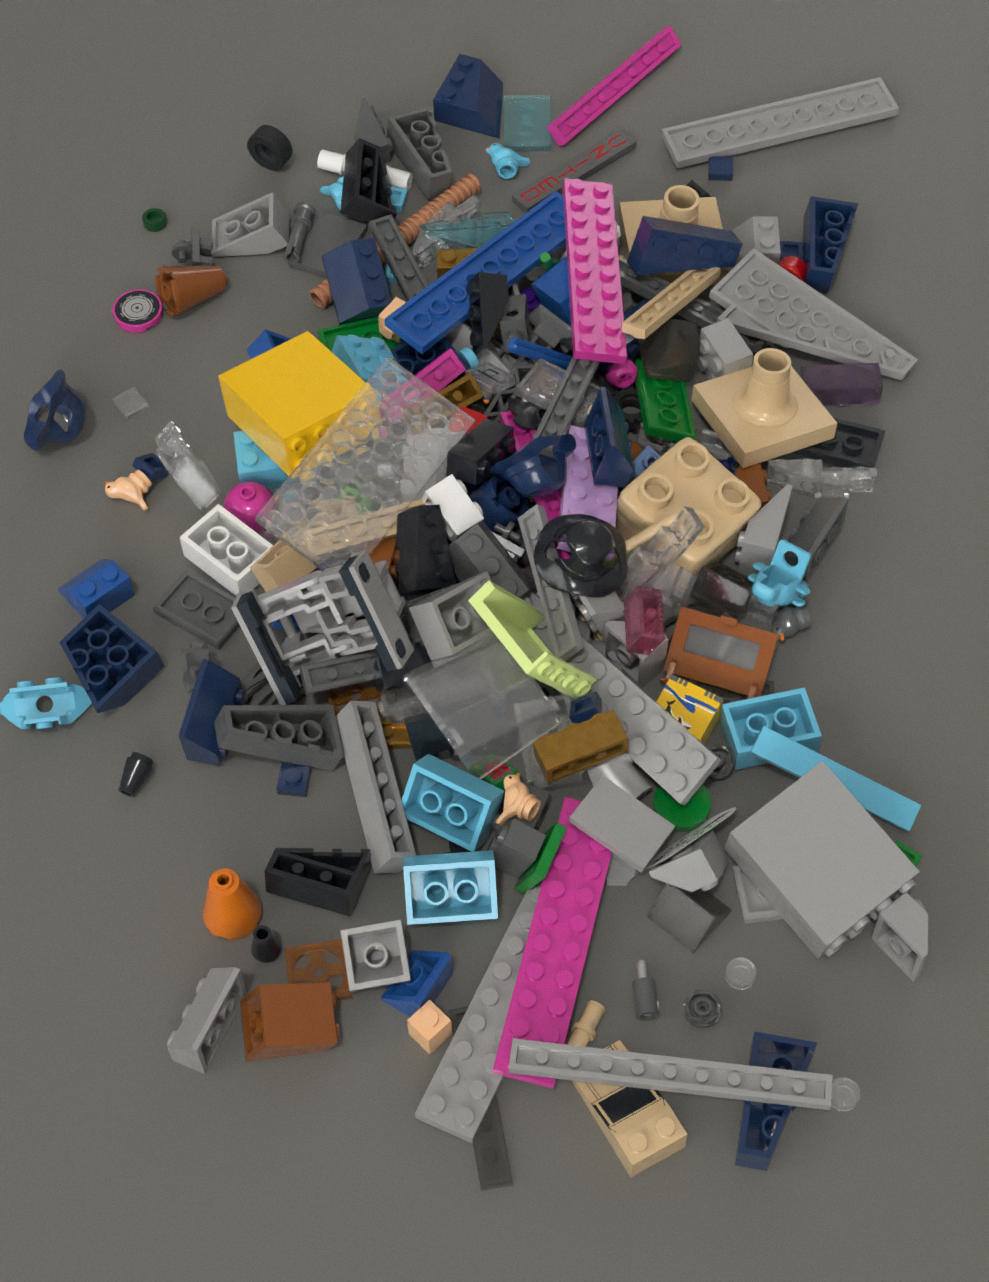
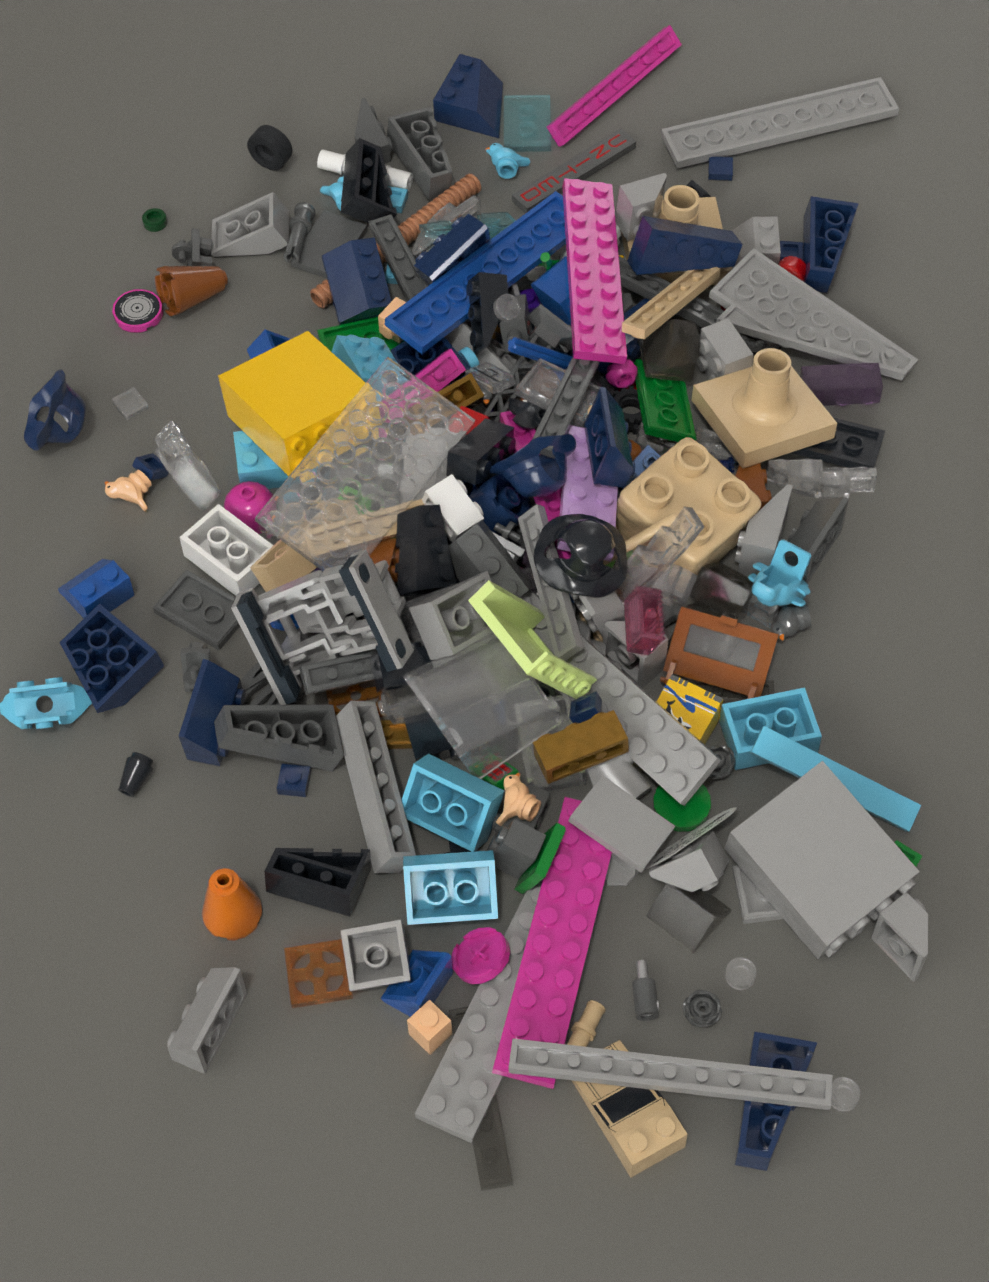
(265, 945): black cone -> none
(288, 1020): dark orange slope -> none
(451, 249): none -> dark blue slope
(480, 955): none -> dark pink tile
(506, 307): none -> clear tile
(639, 200): none -> light grey slope

